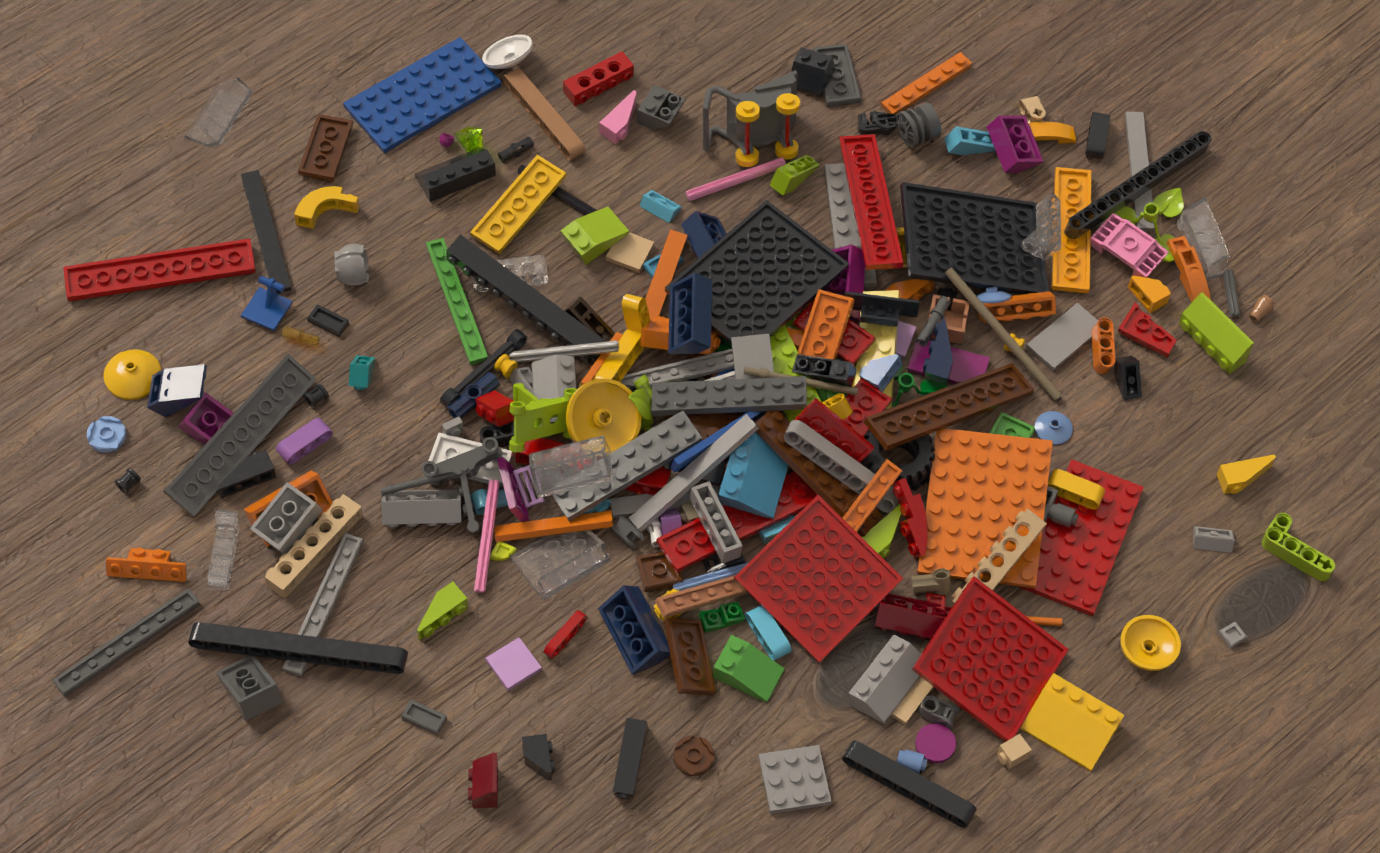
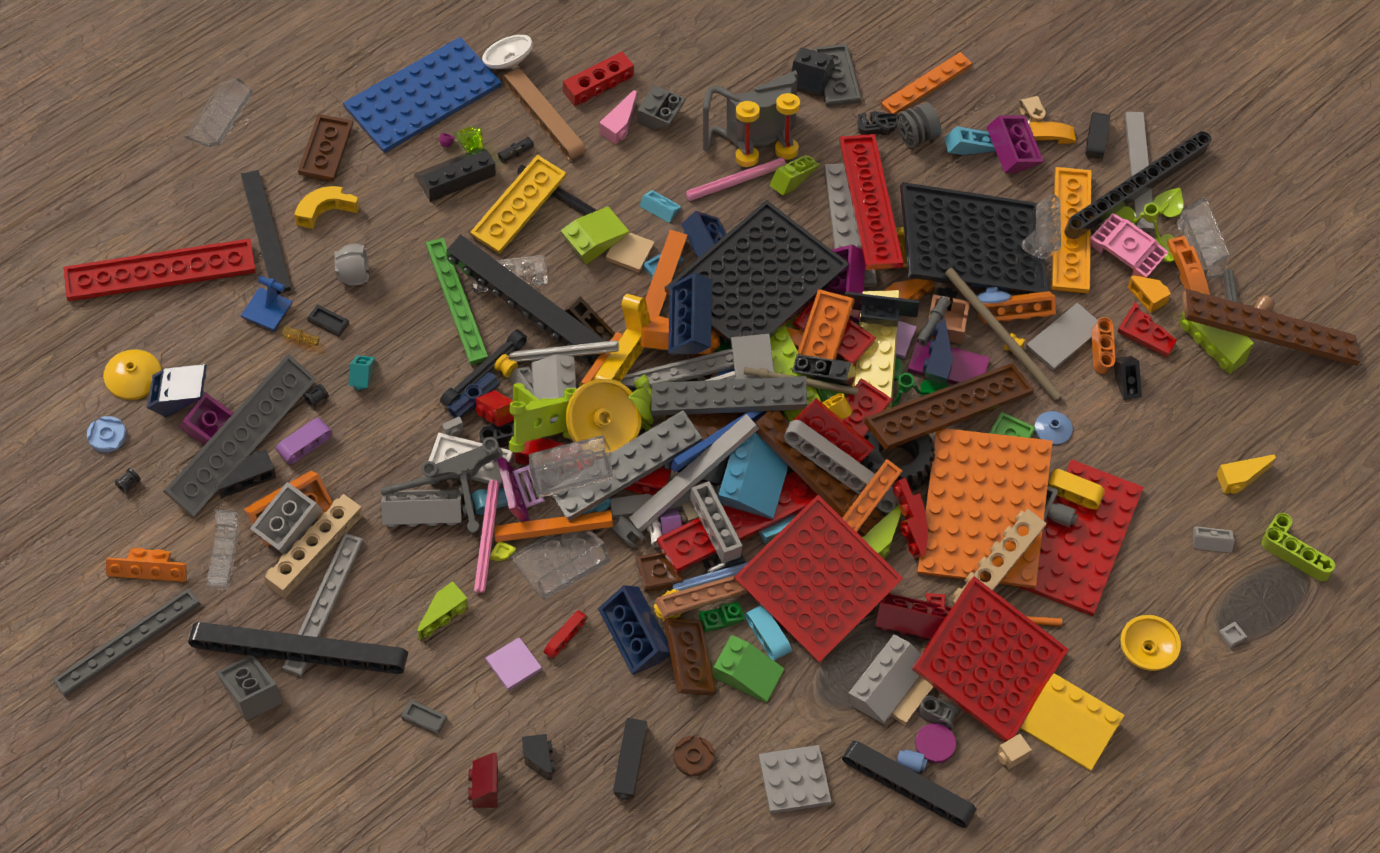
(881, 371): slope -> none
(937, 582): dark tan piece -> none
(1270, 327): none -> reddish brown plate

